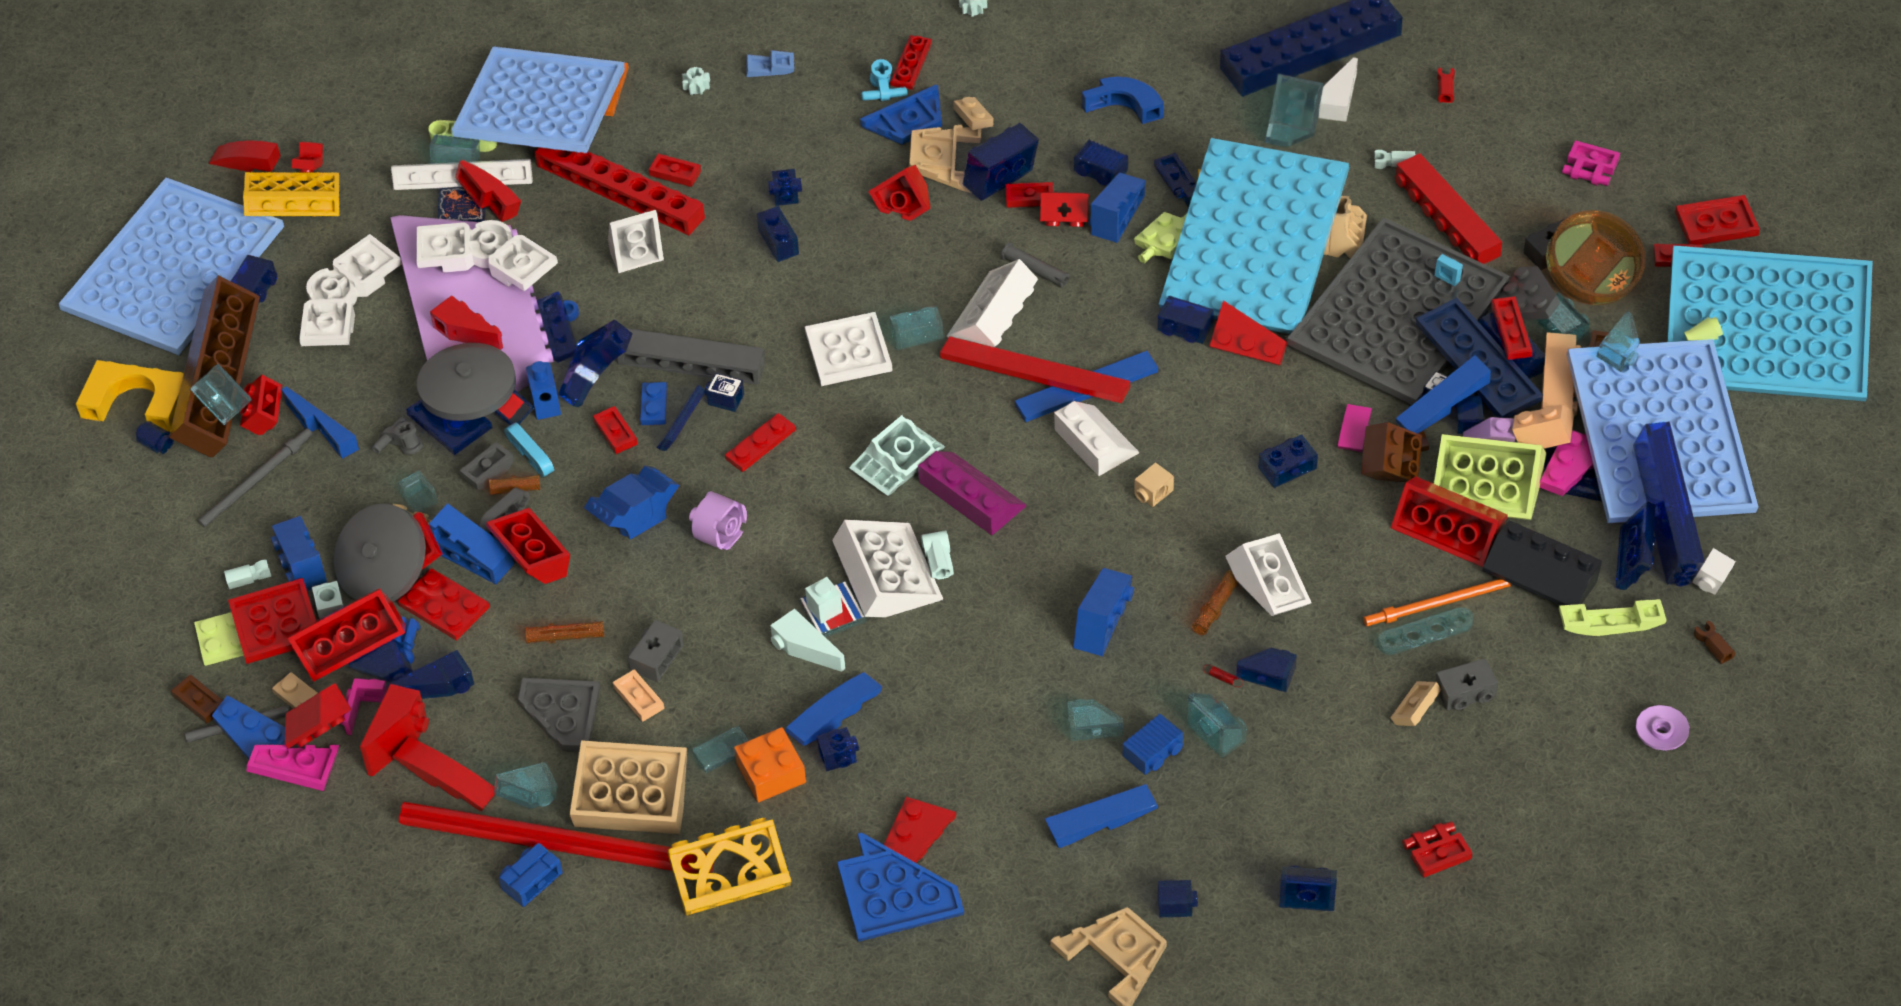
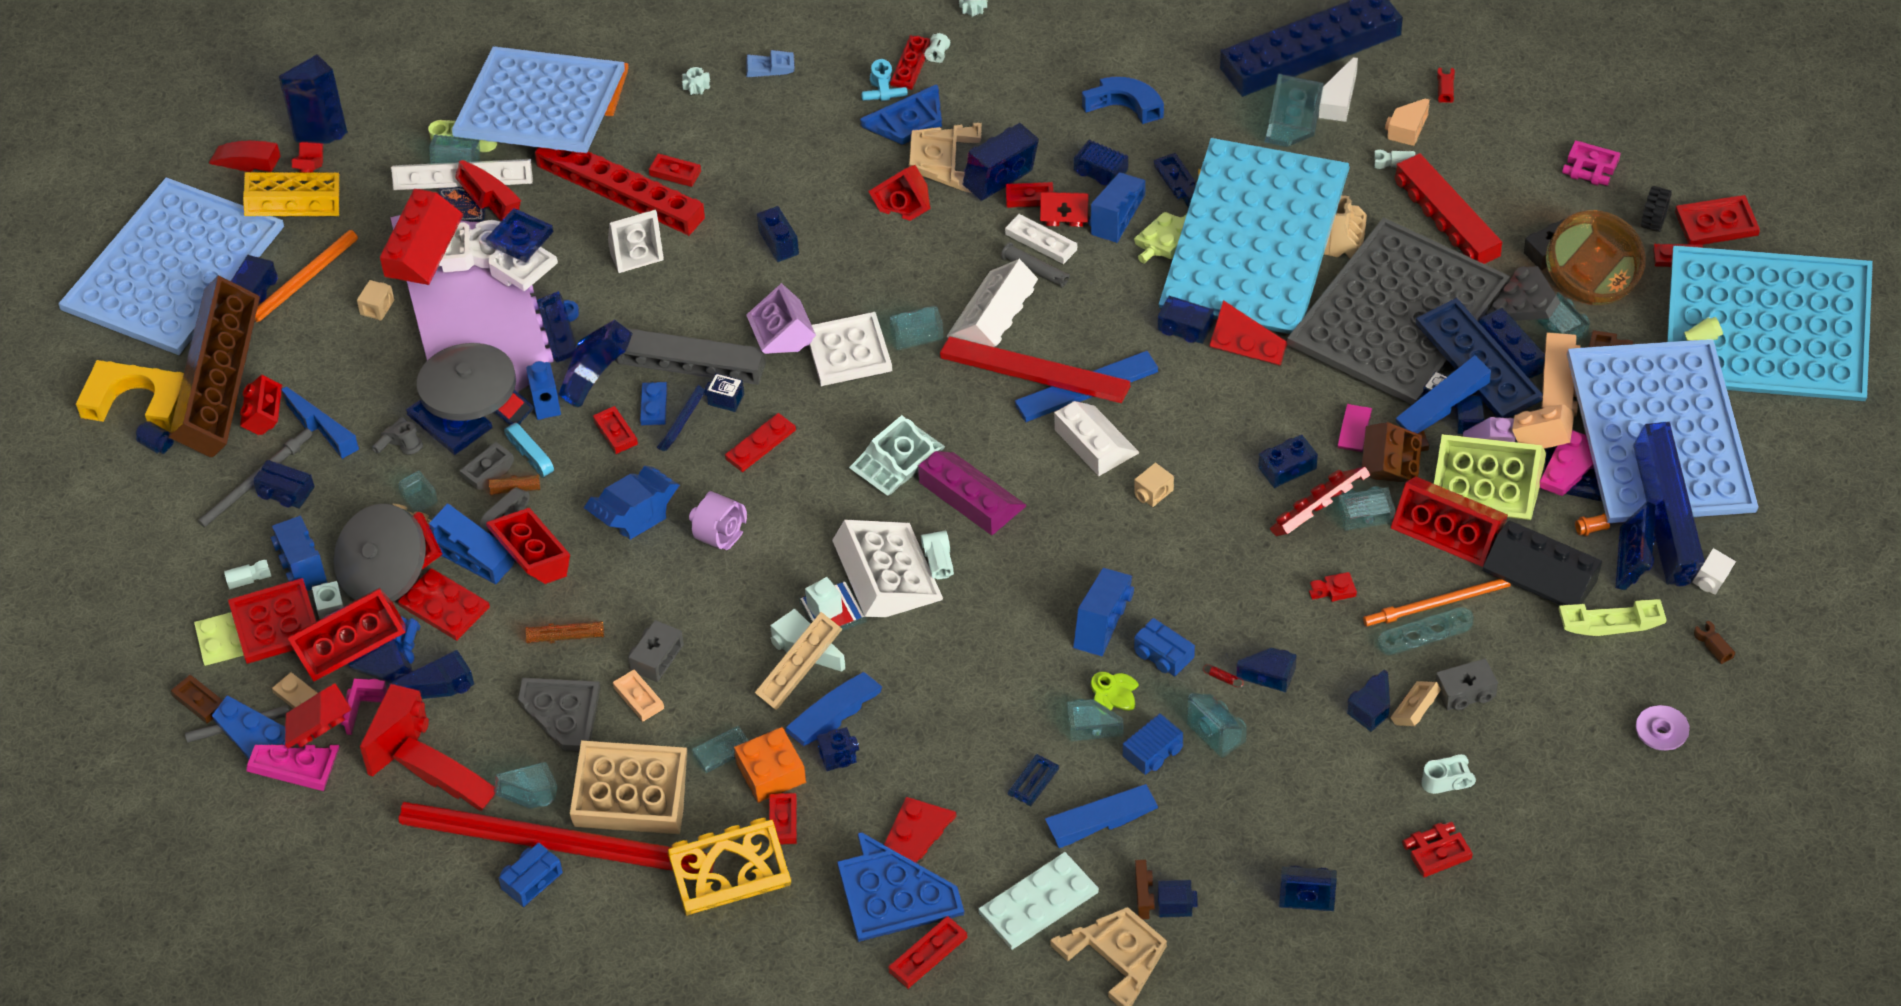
(221, 394): clear light blue panel -> none
(283, 484): none -> clear blue brick
(305, 275): none -> orange axle
(313, 102): none -> clear blue slope
(356, 273): white plate -> none
(375, 300): none -> tan brick
(420, 238): none -> red slope
(463, 325): red slope -> none
(519, 235): none -> clear blue plate
(781, 322): none -> lavender slope
(784, 815): none -> red plate
(785, 187): clear blue brick -> none
(798, 660): none -> tan plate
(927, 952): none -> red plate
(934, 47): none -> light aqua bush
(973, 113): tan plate -> none
(1022, 796): none -> clear blue tile
(1038, 900): none -> light aqua plate
(1041, 239): none -> white plate
(1117, 692): none -> lime plate
(1144, 879): none -> reddish brown plate
(1163, 647): none -> blue brick
(1211, 610): clear orange pin -> none
(1269, 574): white slope -> none
(1335, 586): none -> red plate
(1338, 483): none -> red wing
(1366, 508): none -> clear light blue brick
(1372, 702): none -> clear blue slope
(1407, 122): none -> light nougat slope
(1448, 270): medium azure plate -> none
(1449, 774): none -> light aqua piece
(1511, 328): red tile -> none
(1591, 524): none -> orange pin
(1620, 344): clear light blue slope -> none
(1656, 208): none -> black tyre

